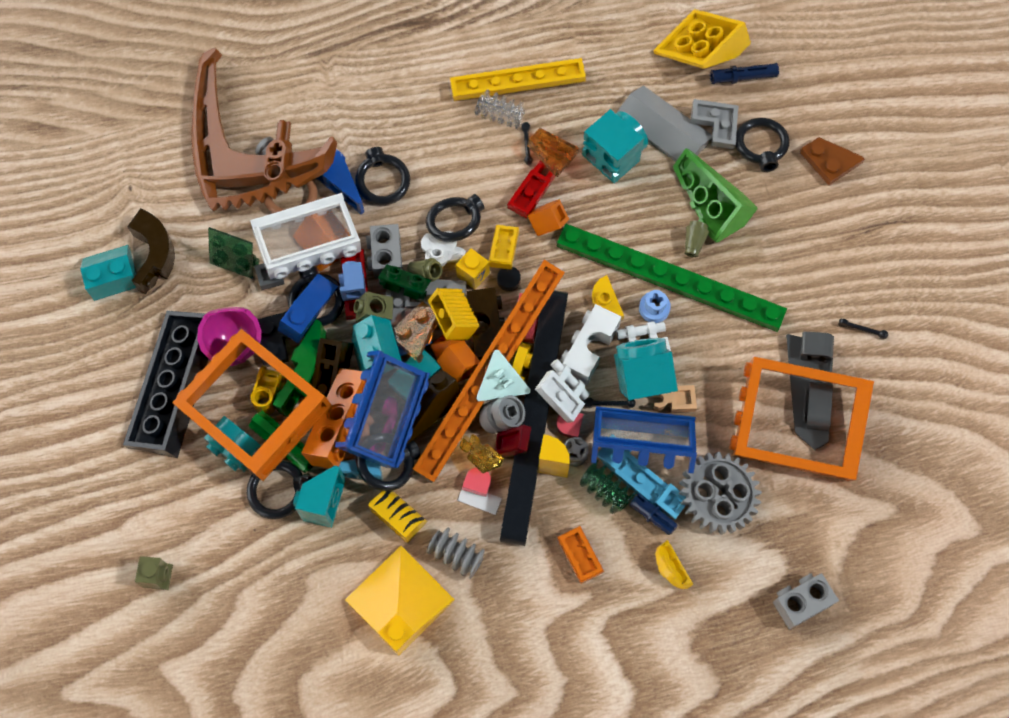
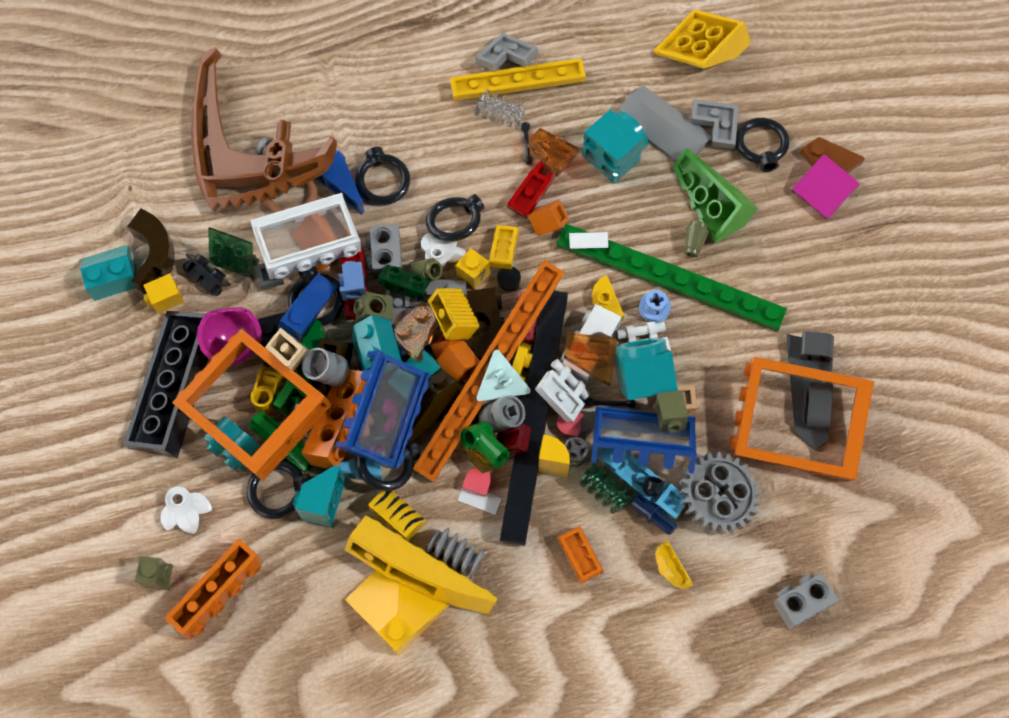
(162, 294): none -> yellow brick
(185, 513): none -> white plate
(199, 267): none -> black hinge
(214, 589): none -> orange brick
(287, 349): none -> tan slope
(325, 367): none -> light grey wheel
(415, 568): none -> yellow slope
(481, 437): none -> green piece
(505, 48): none -> light grey plate
(588, 240): none -> white sticker
(592, 355): none -> clear orange wing
(652, 485): none -> black hinge
(671, 411): none -> olive brick
(737, 74): dark blue pin -> none
(825, 186): none -> dark pink tile
(883, 334): black hinge -> none

